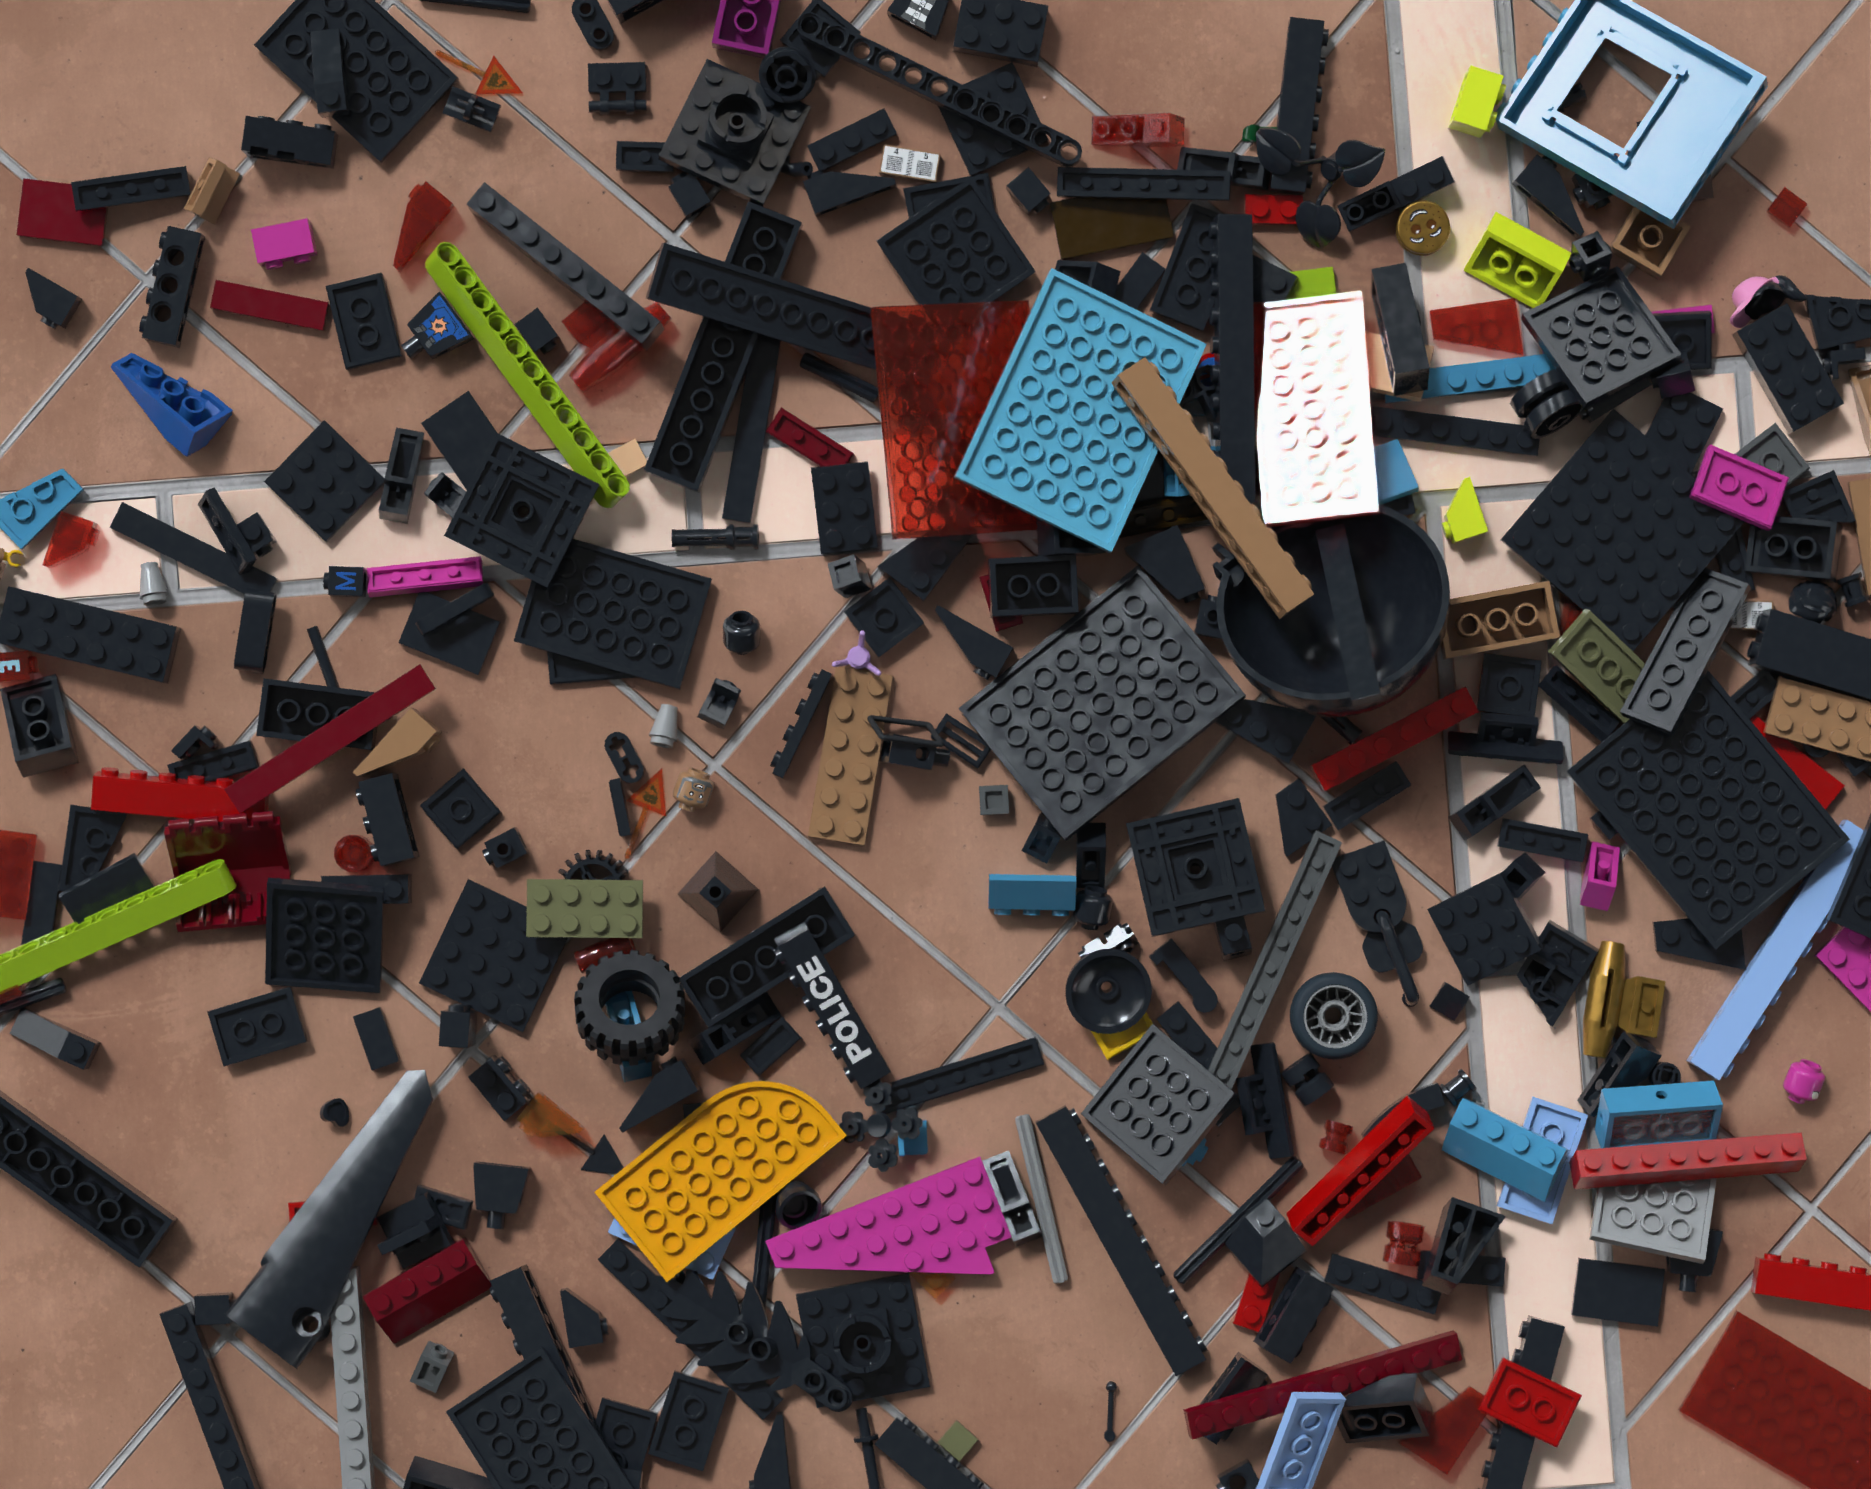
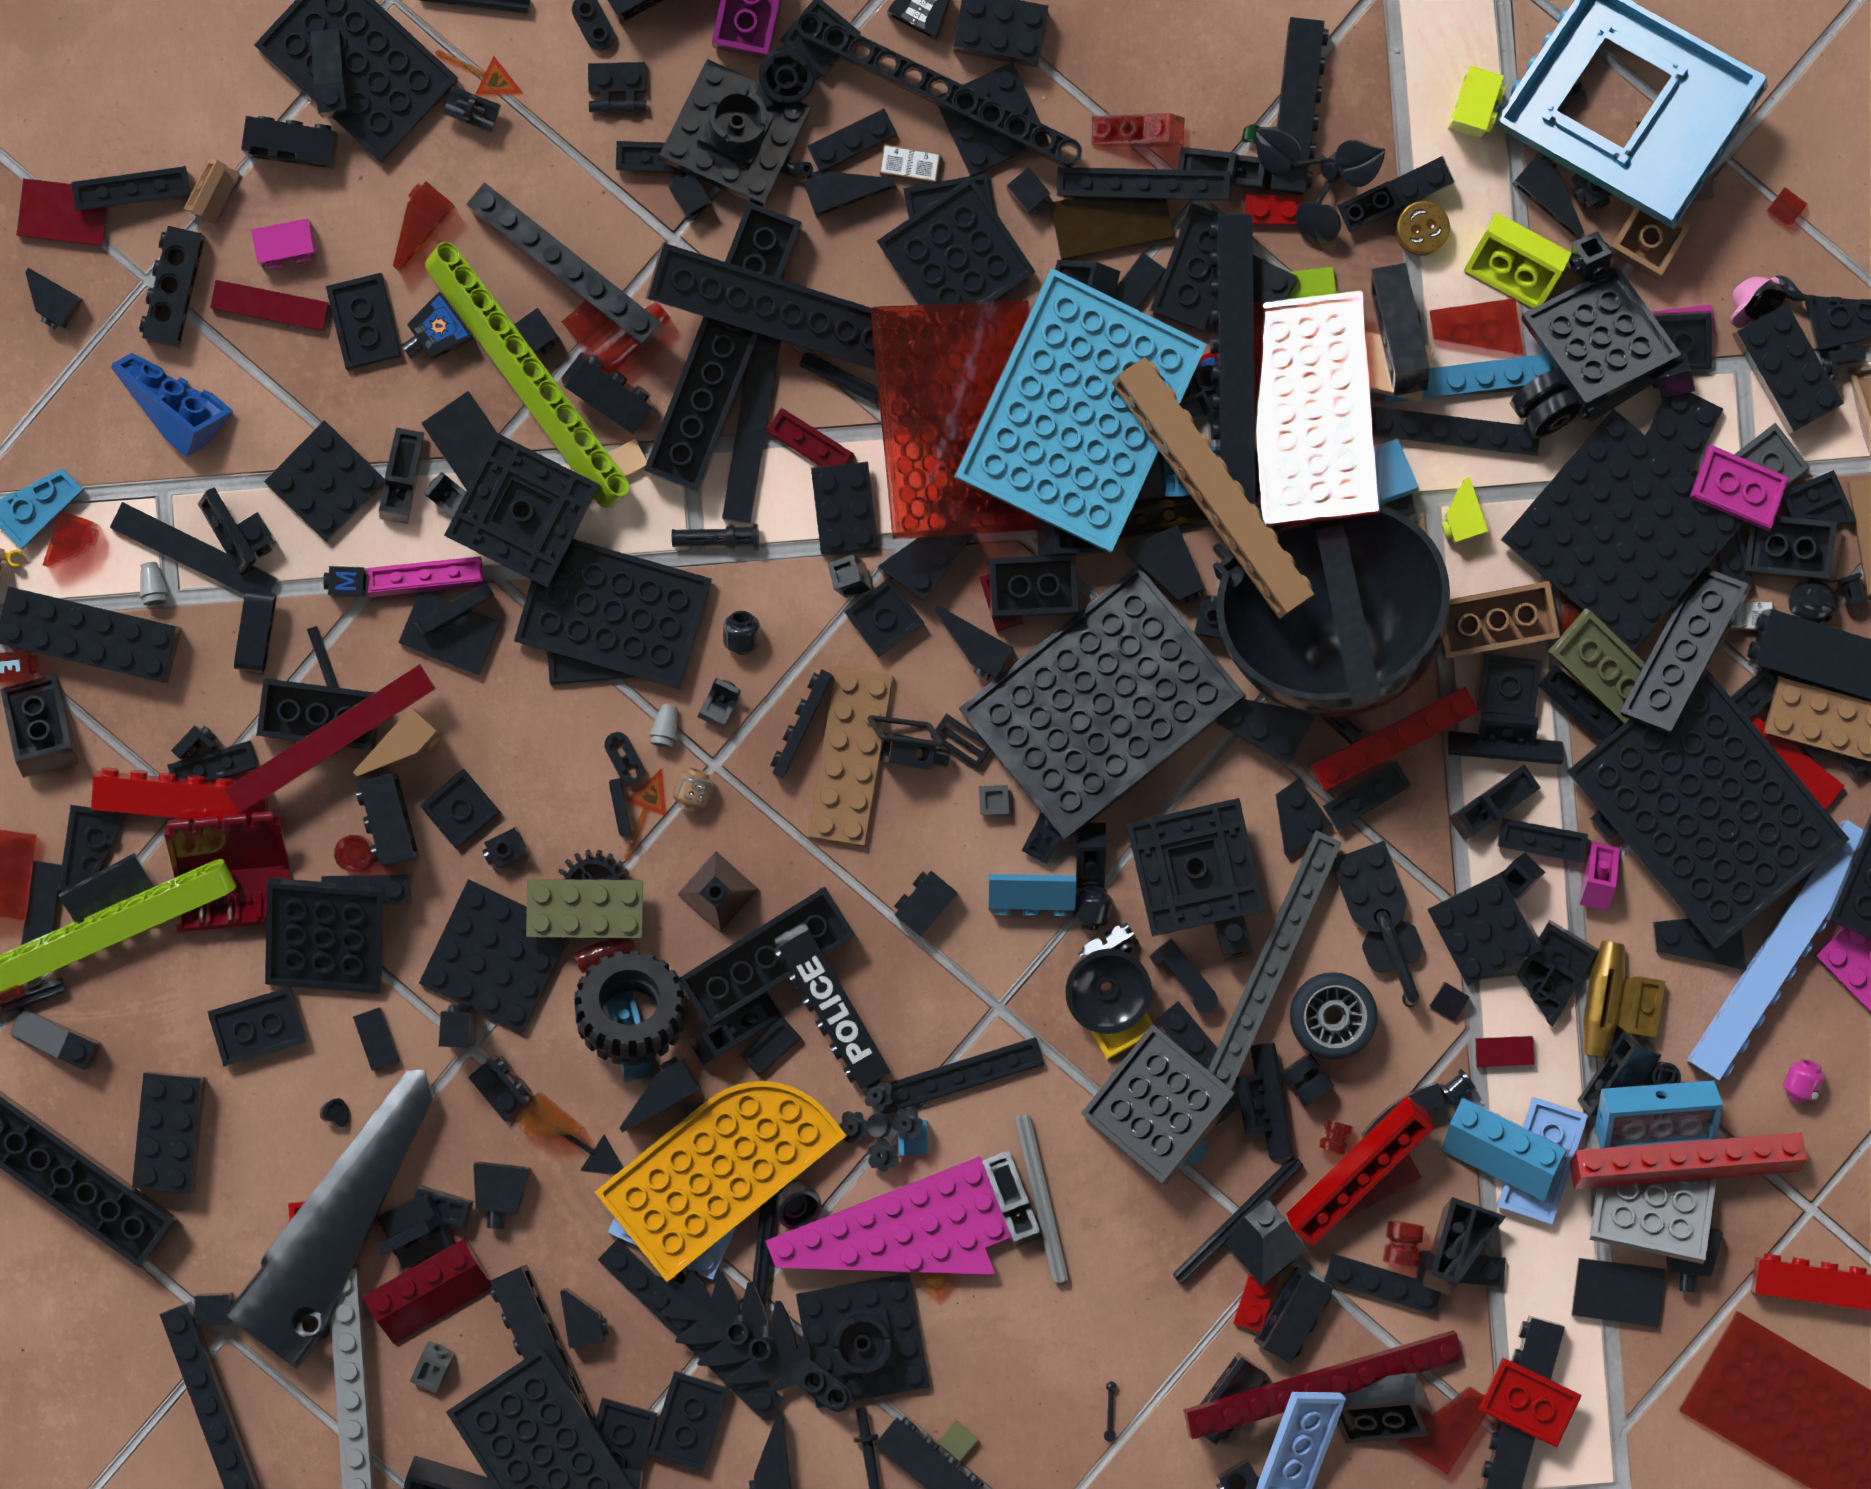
(168, 1132): none -> black brick
(607, 391): none -> black brick
(858, 657): lavender plant -> none
(925, 902): none -> black brick
(1121, 1241): black brick -> none
(1504, 1051): none -> dark red tile

